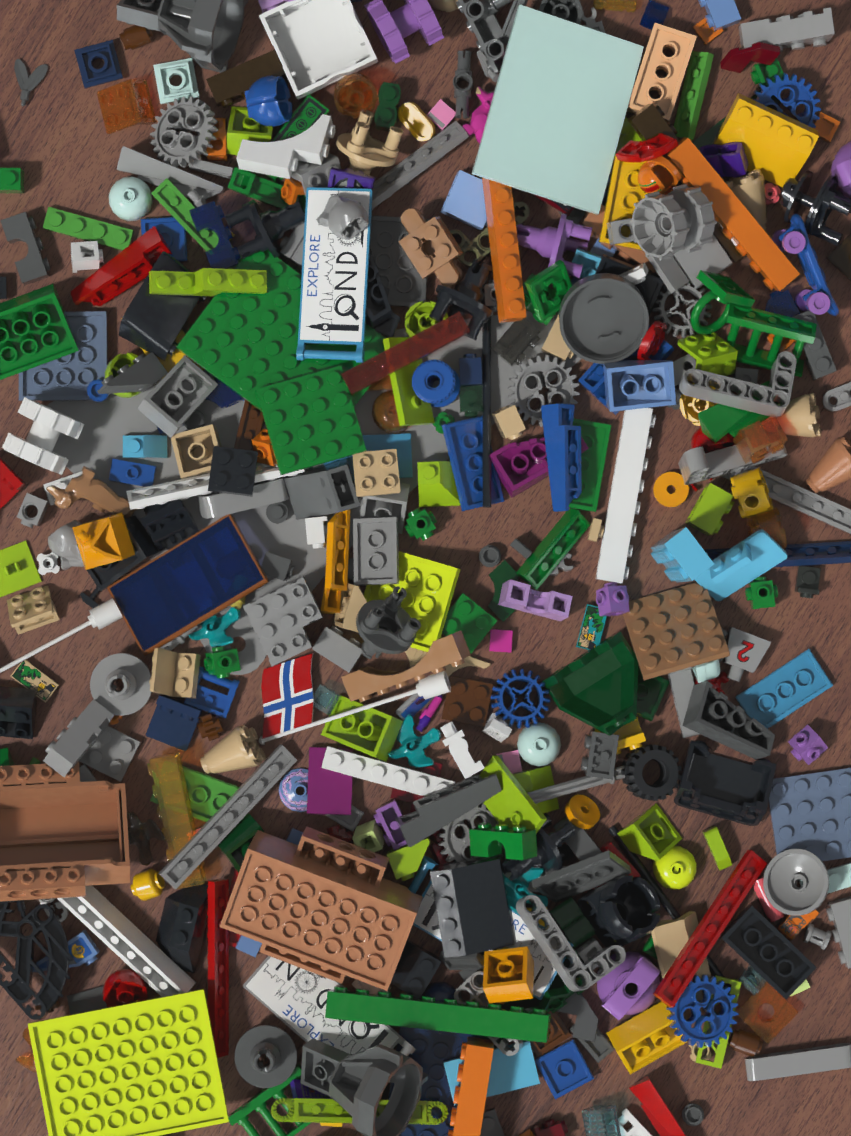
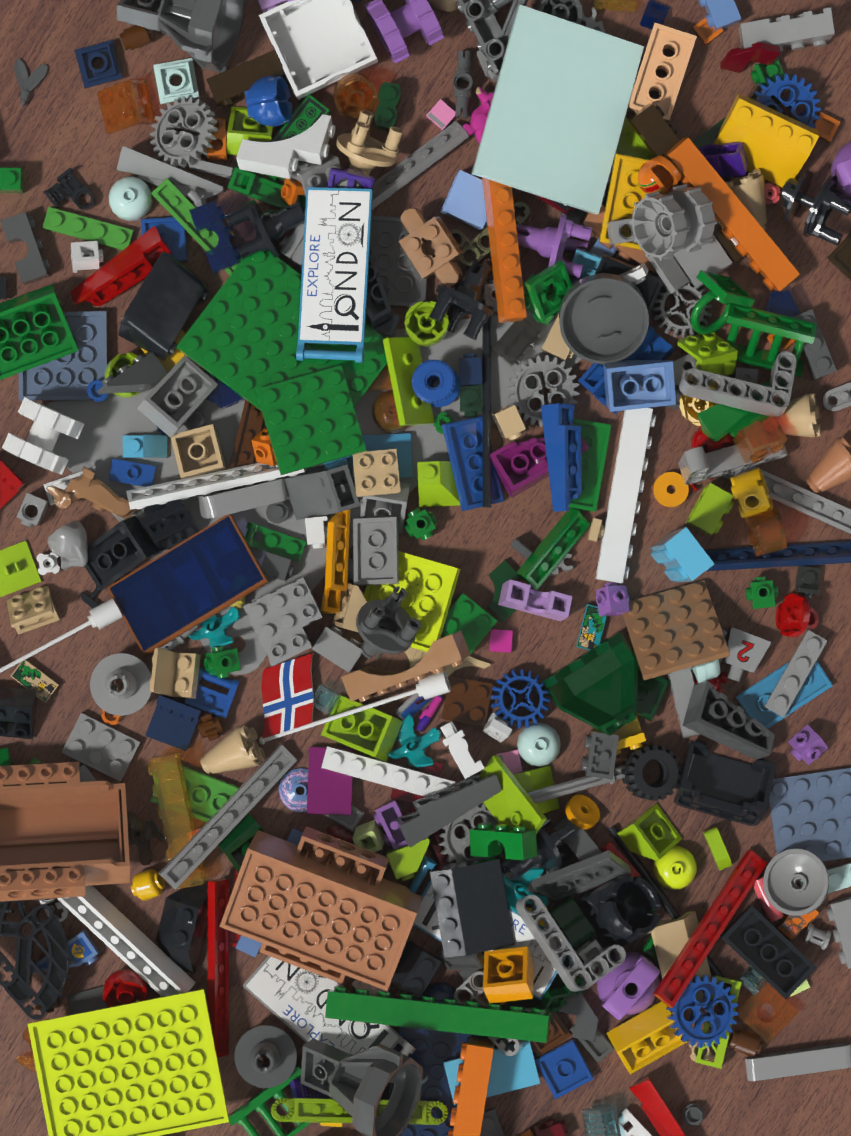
(68, 187): none -> black piece
(78, 739): light grey wedge -> none
(103, 541): light orange piece -> none
(208, 282): lime bracket -> none
(233, 471): black plate -> none
(275, 542): none -> green plate
(344, 217): light grey piece -> none
(405, 353): clear red plate -> none
(416, 121): yellow tile -> none
(489, 556): dark grey plate -> none
(647, 150): red tile -> none
(652, 340): red tile -> none
(693, 94): bright green plate -> none
(741, 565): medium azure bracket -> none
(794, 615): none -> red tile
(795, 673): none -> light grey plate
(796, 241): piece -> none

